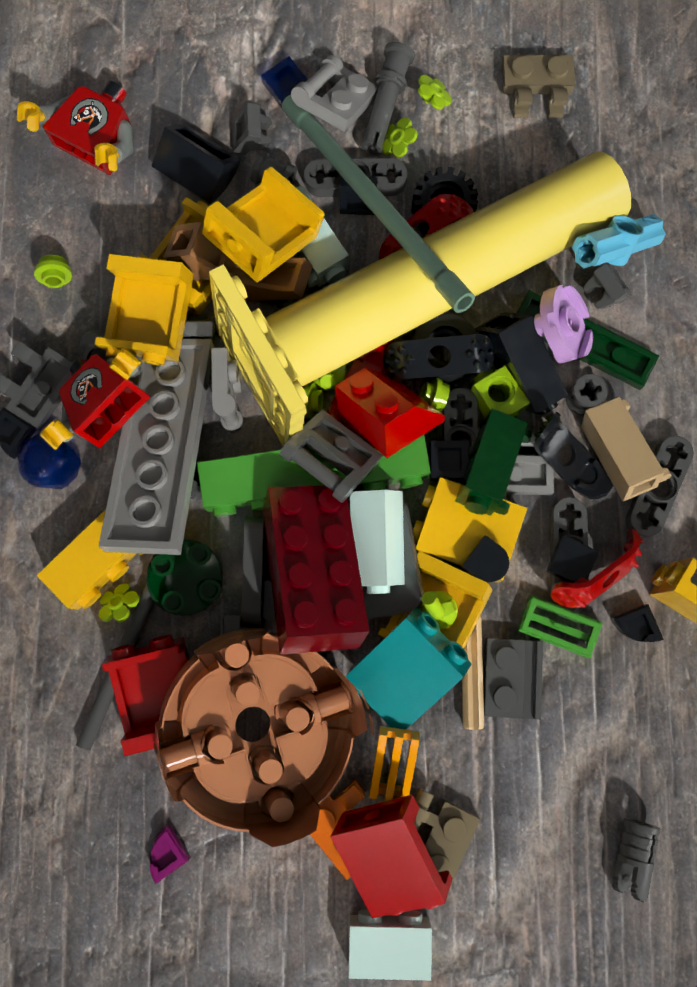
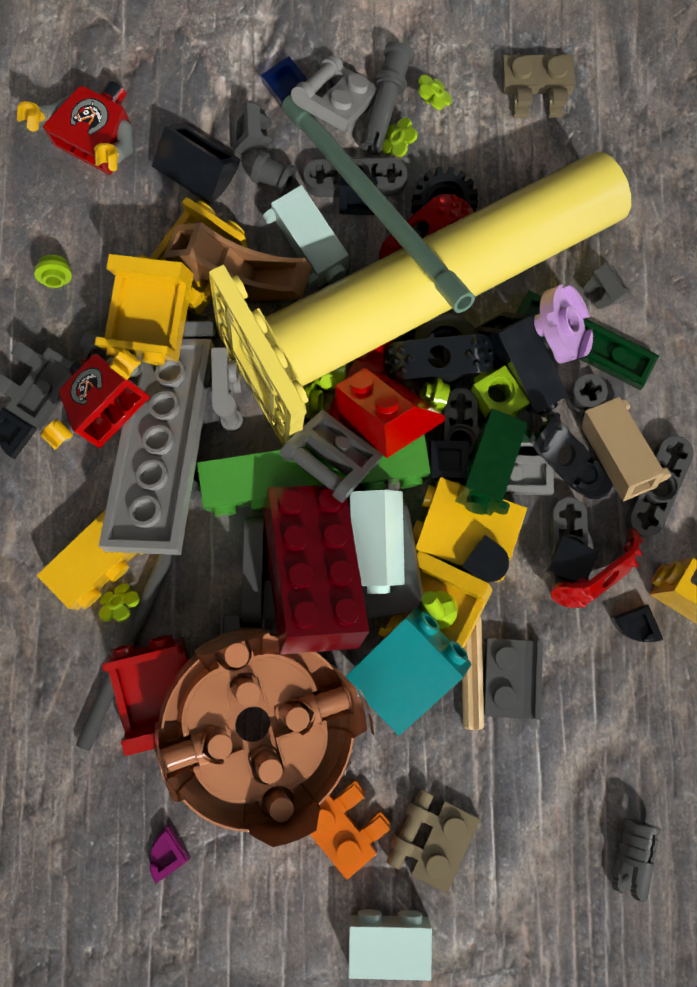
(48, 467): clear blue hair -> none
(185, 581): dark green dish -> none
(264, 225): yellow panel -> none
(389, 858): red panel -> none
(390, 788): light orange tile -> none
(528, 615): bright green tile -> none
(618, 240): medium azure piece -> none

